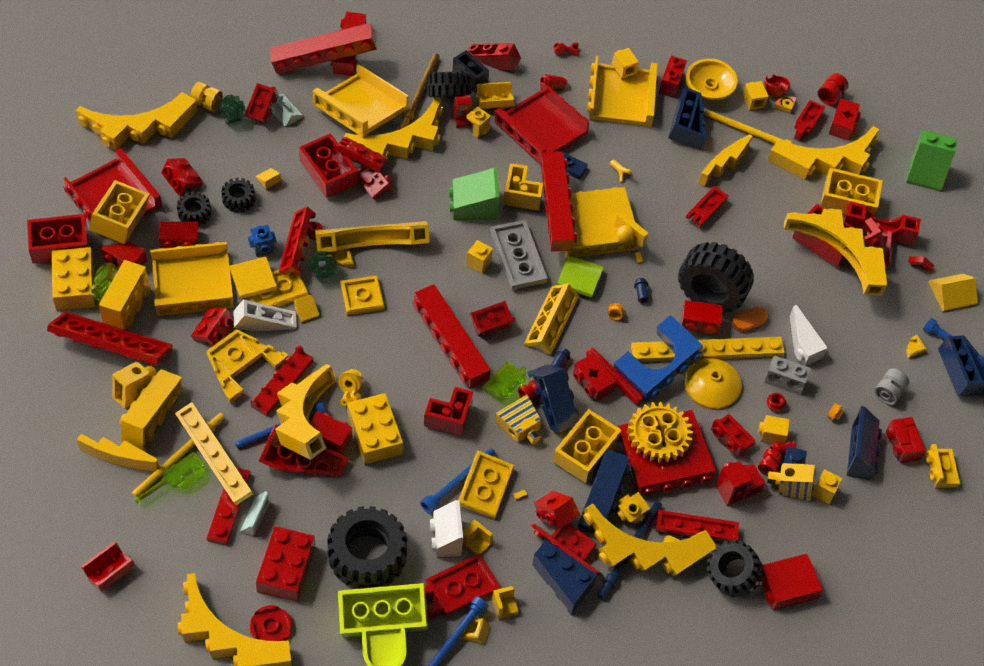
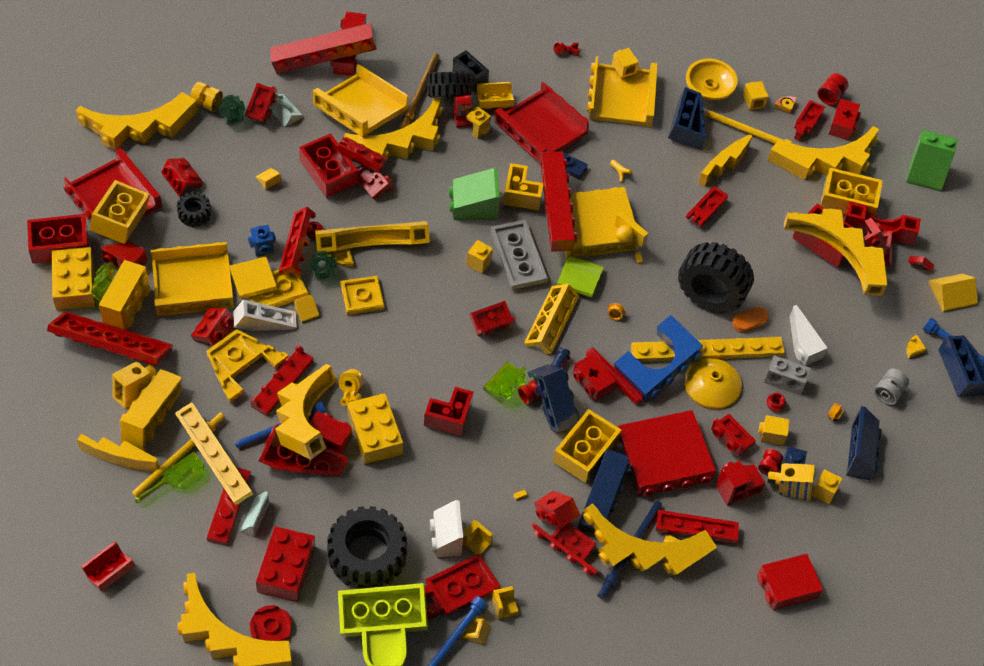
(178, 234): red brick -> none
(238, 186): black tyre -> none
(431, 502): blue piece -> none
(451, 336): red brick -> none
(485, 484): yellow tile -> none
(496, 55): red slope -> none
(520, 420): yellow torso -> none
(553, 81): red cone -> none
(564, 575): dark blue wedge -> none
(637, 503): yellow brick -> none
(642, 291): dark blue pin -> none
(672, 76): red brick -> none
(675, 429): yellow gear -> none
(701, 317): red brick -> none
(728, 553): black tyre -> none
(776, 85): red hair -> none
(781, 447): red pin -> none
(905, 440): red brick -> none
(942, 467): yellow bracket -> none

